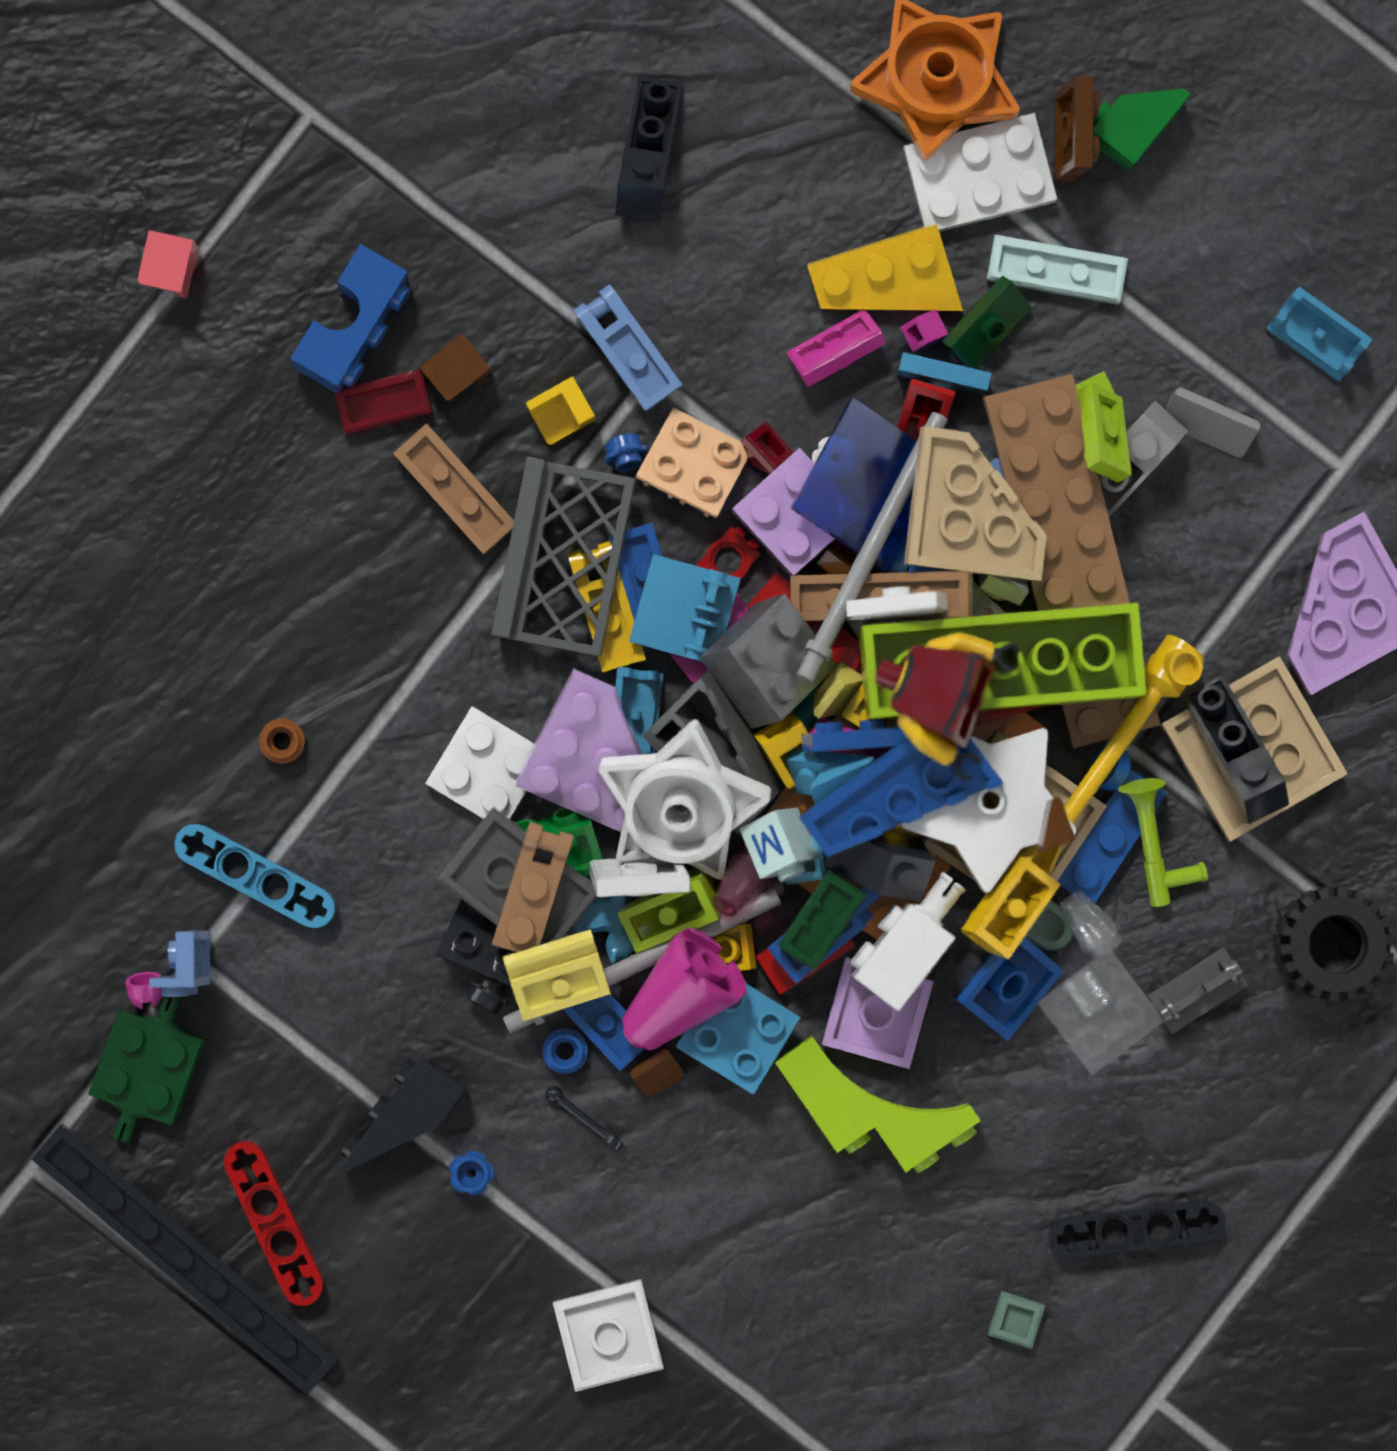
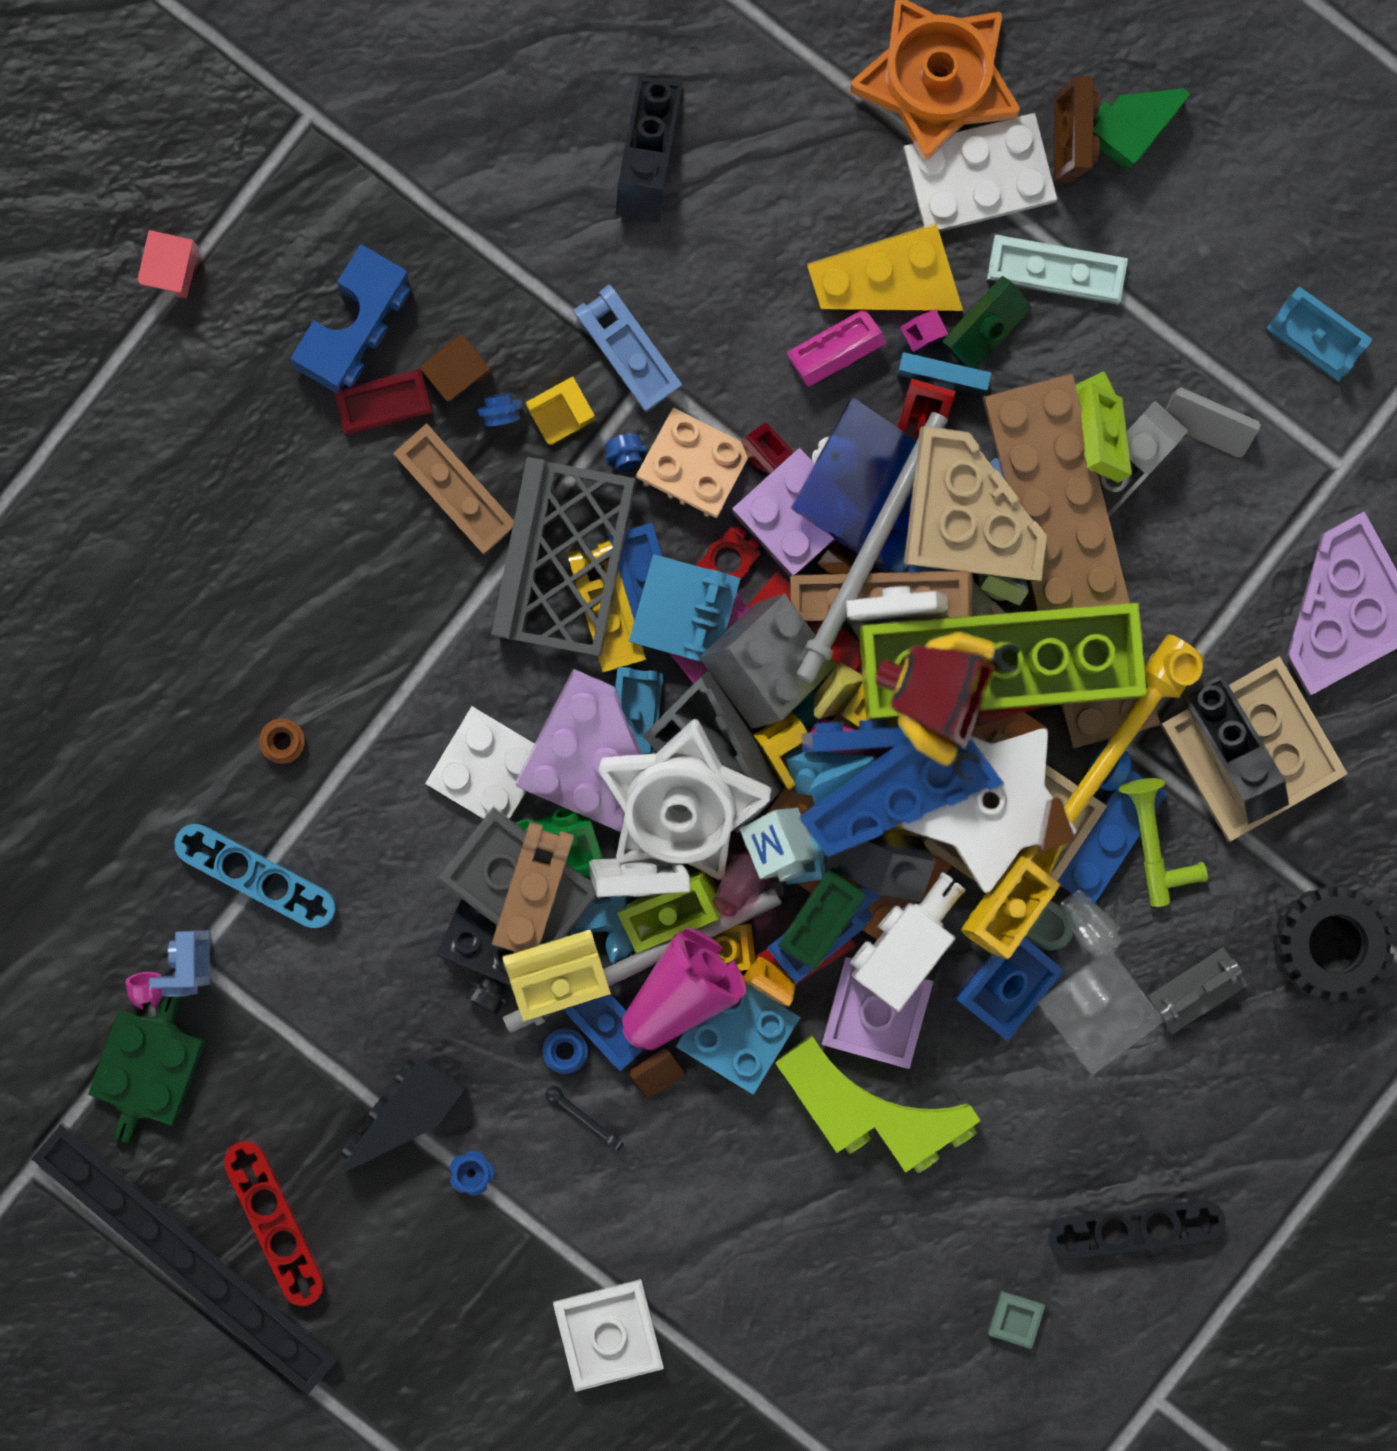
(500, 409): none -> blue plate
(771, 981): none -> light orange slope

